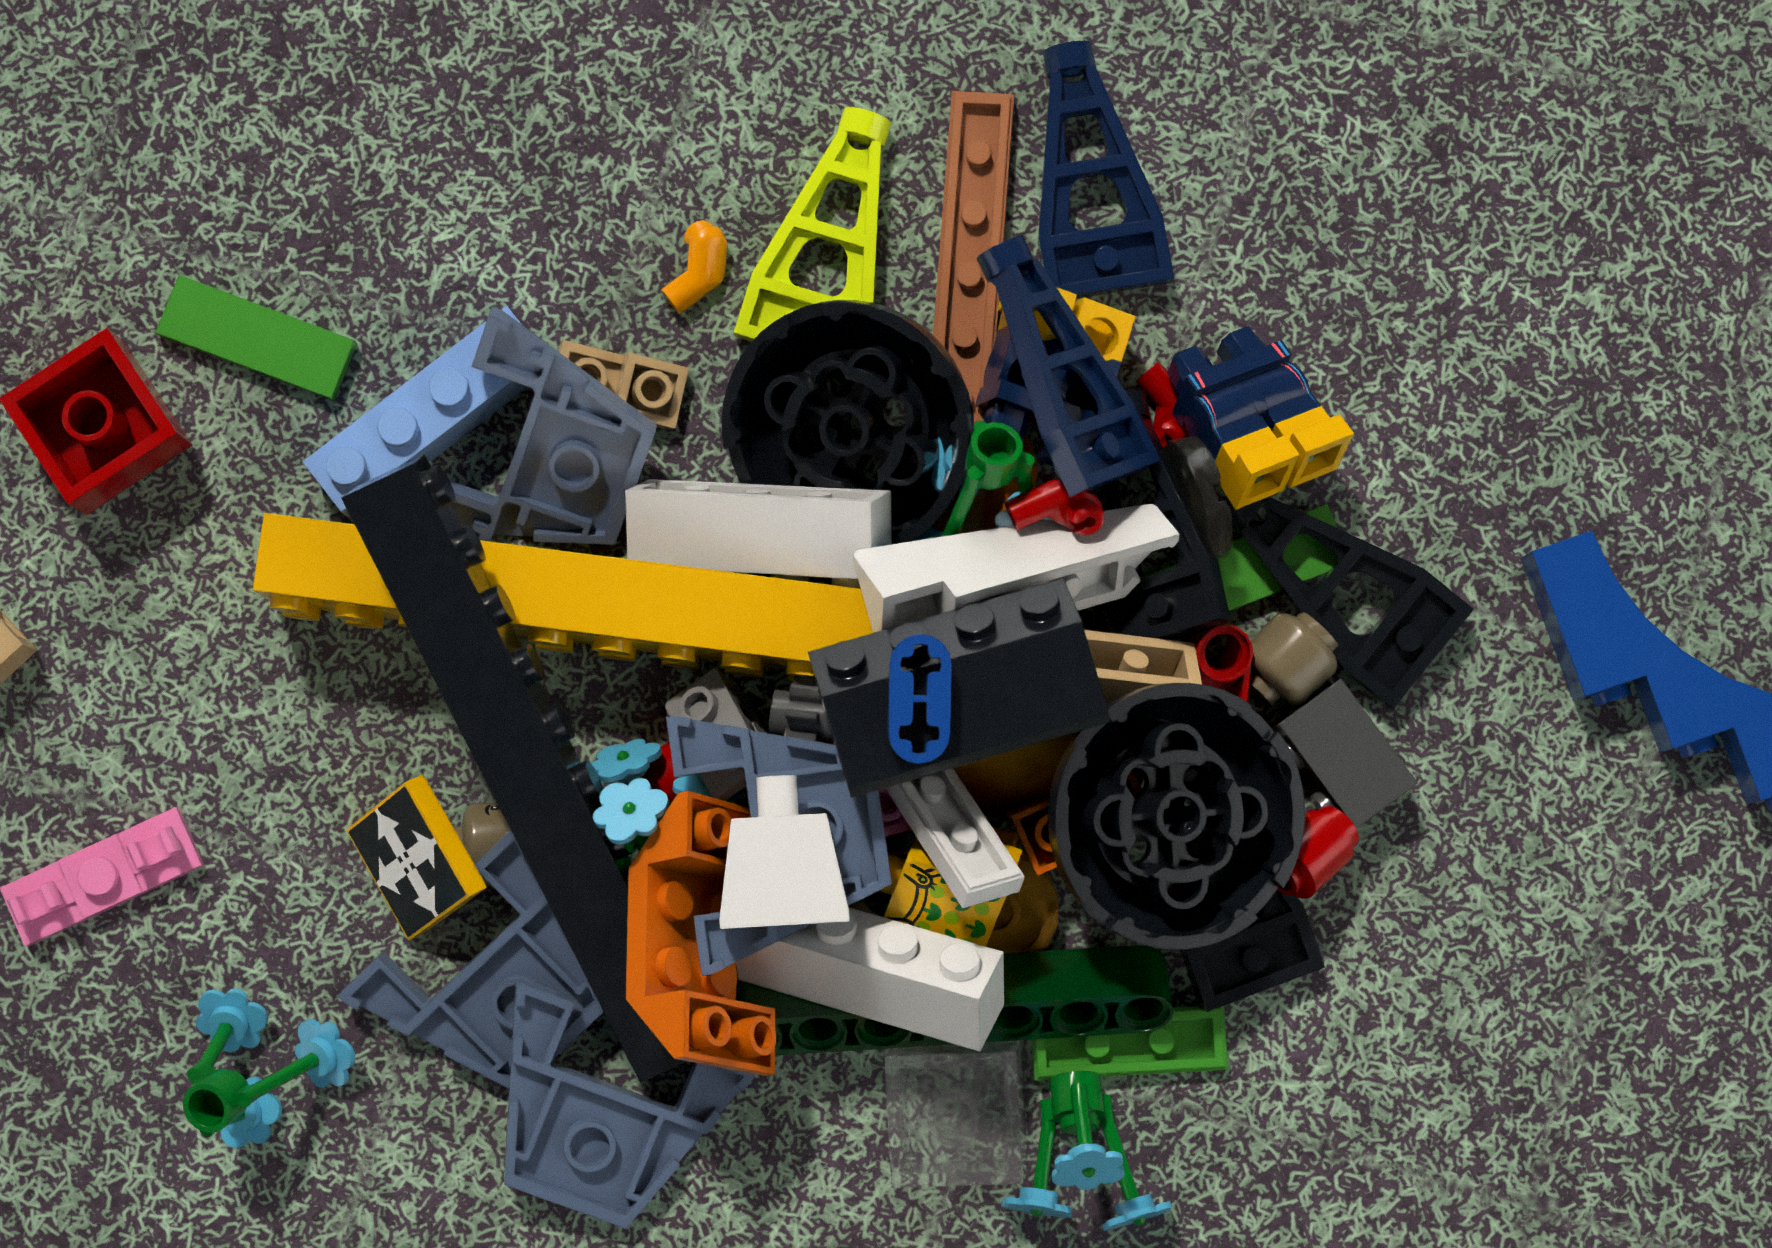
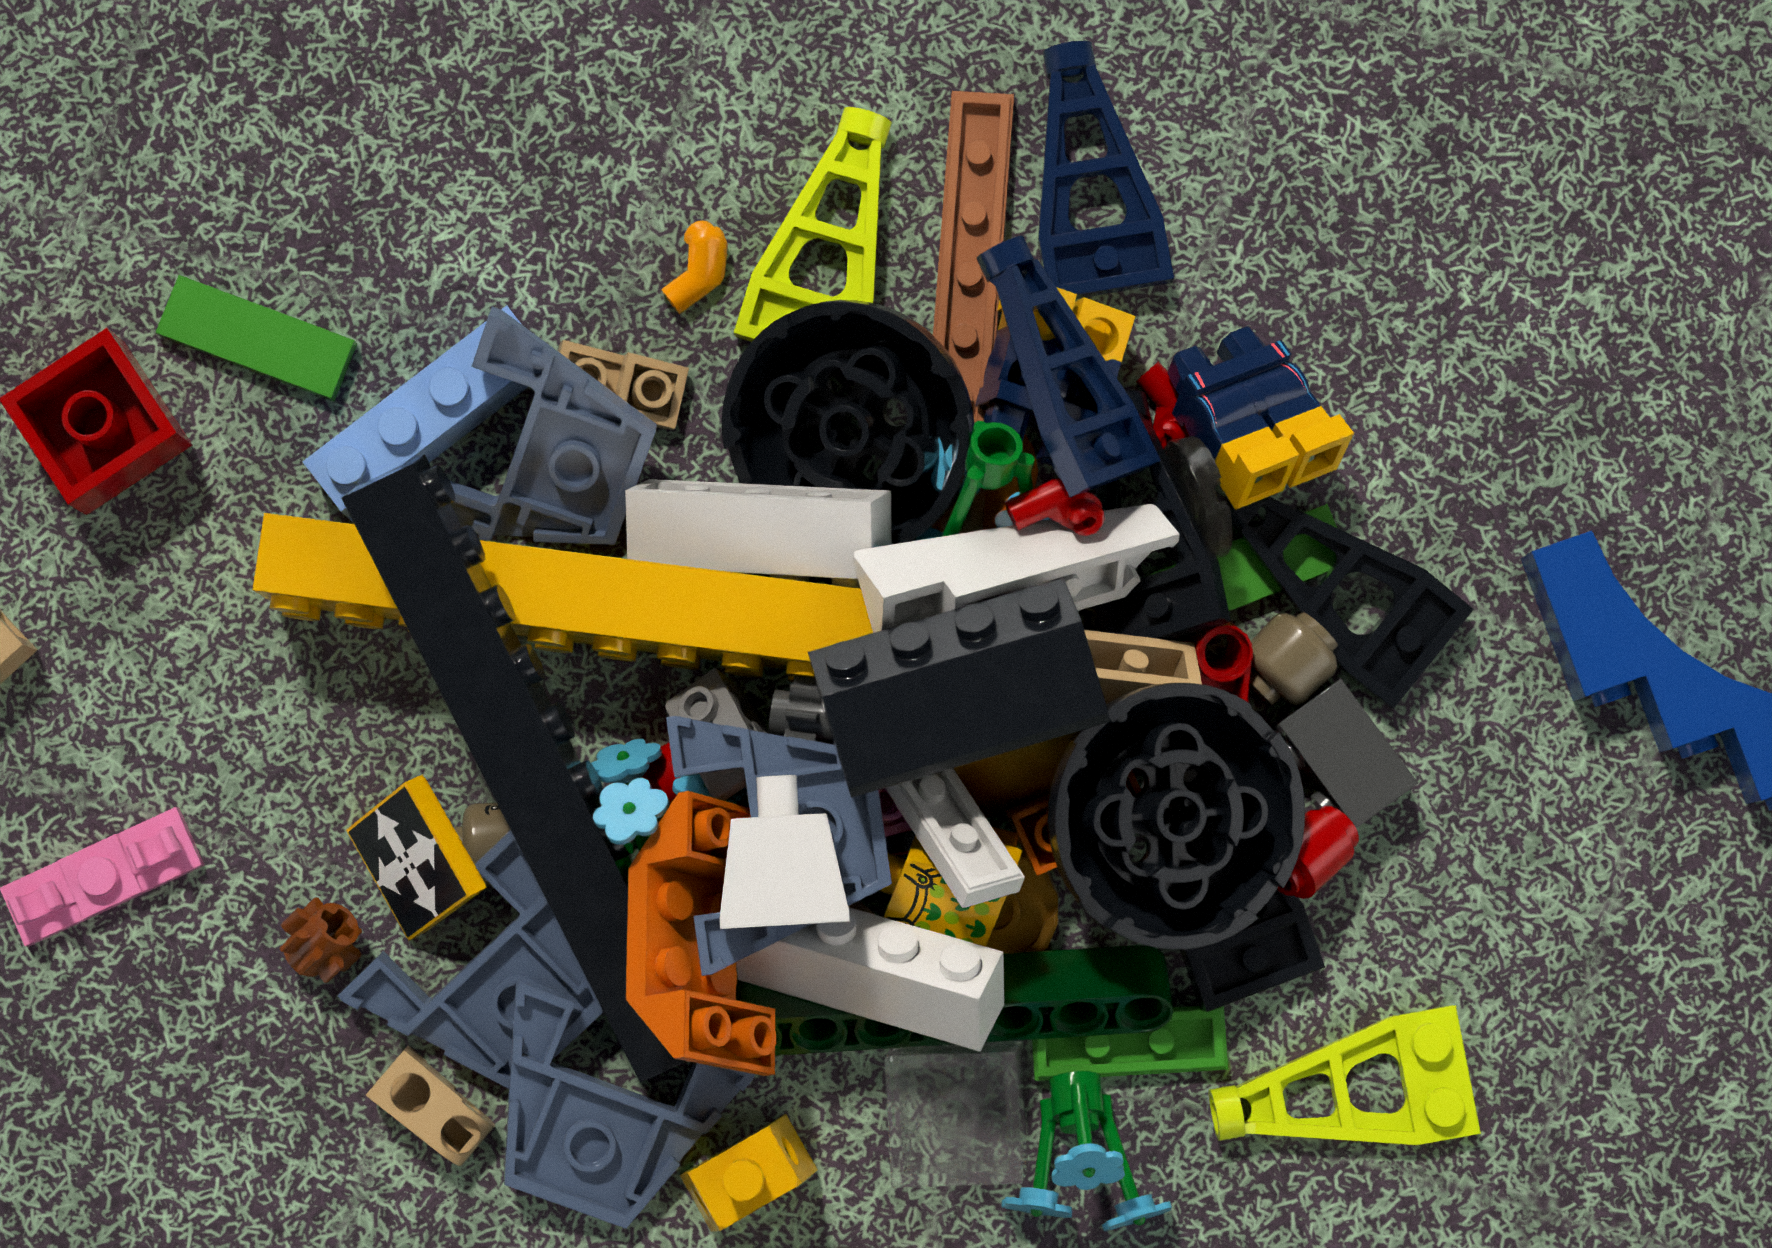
(242, 1106): plant -> none
(321, 939): none -> dark orange gear
(430, 1107): none -> tan leg
(749, 1174): none -> yellow torso
(936, 698): blue beam -> none
(1432, 1074): none -> neon yellow plate

